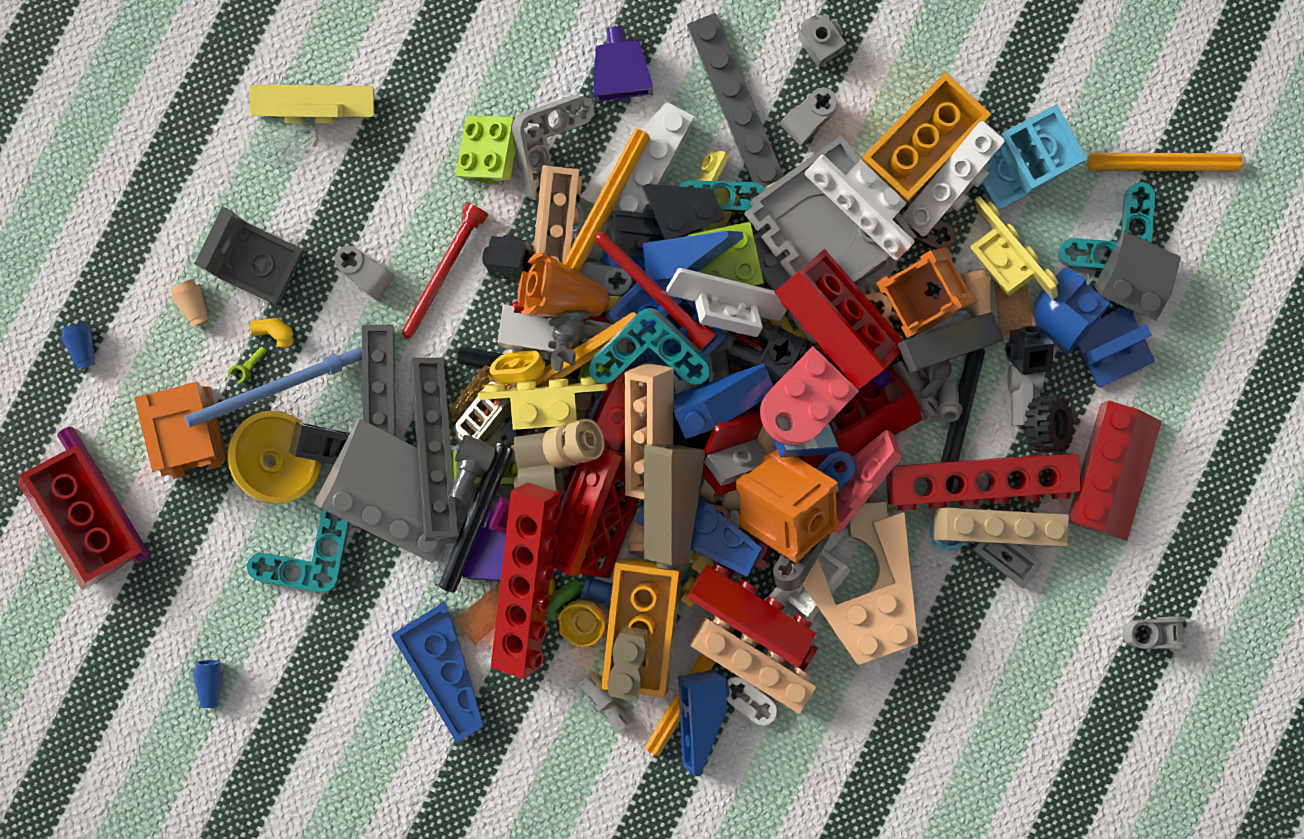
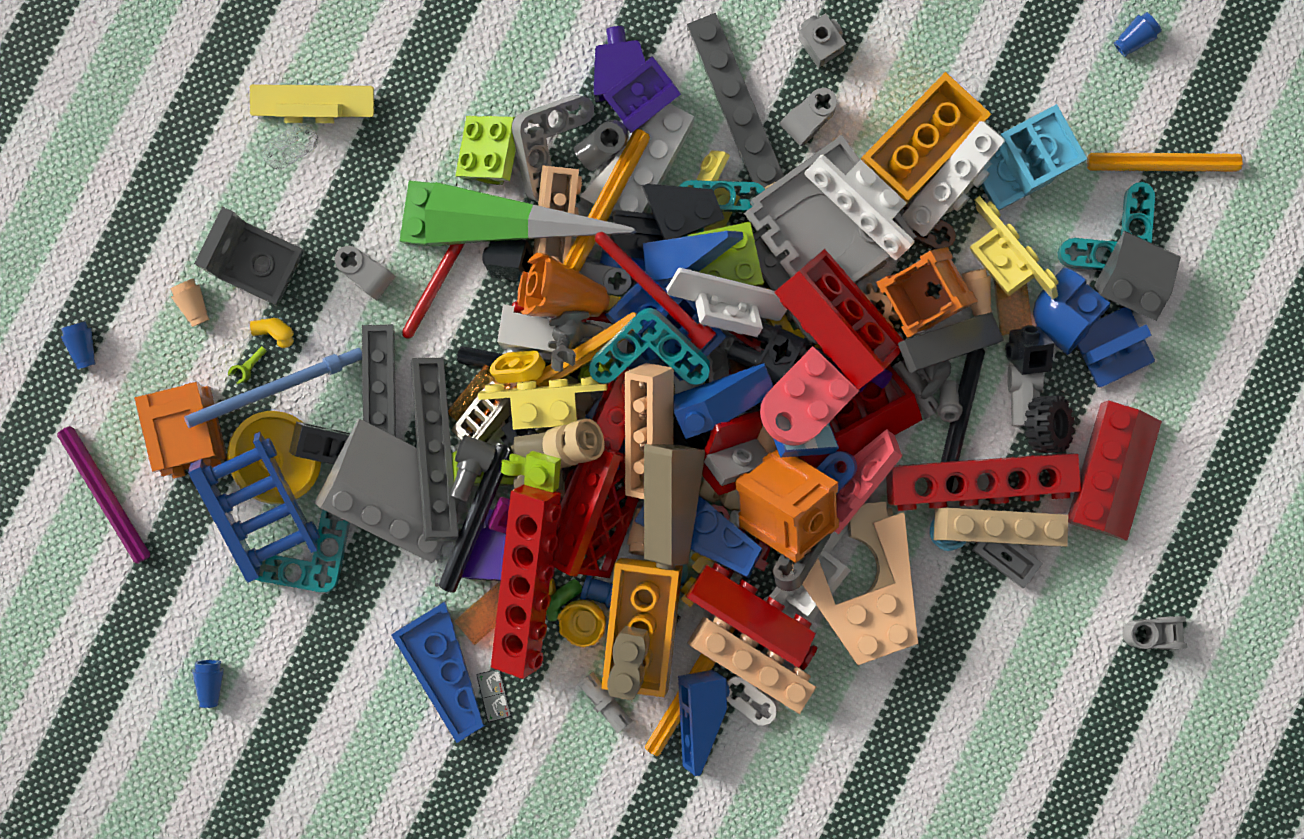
(79, 516): red slope -> none
(235, 532): none -> blue fence
(454, 215): none -> bright green plate
(493, 695): none -> light grey sticker
(539, 470): none -> lime plate
(602, 144): none -> dark grey cylinder
(642, 94): none -> dark purple bracket
(1138, 34): none -> blue cone

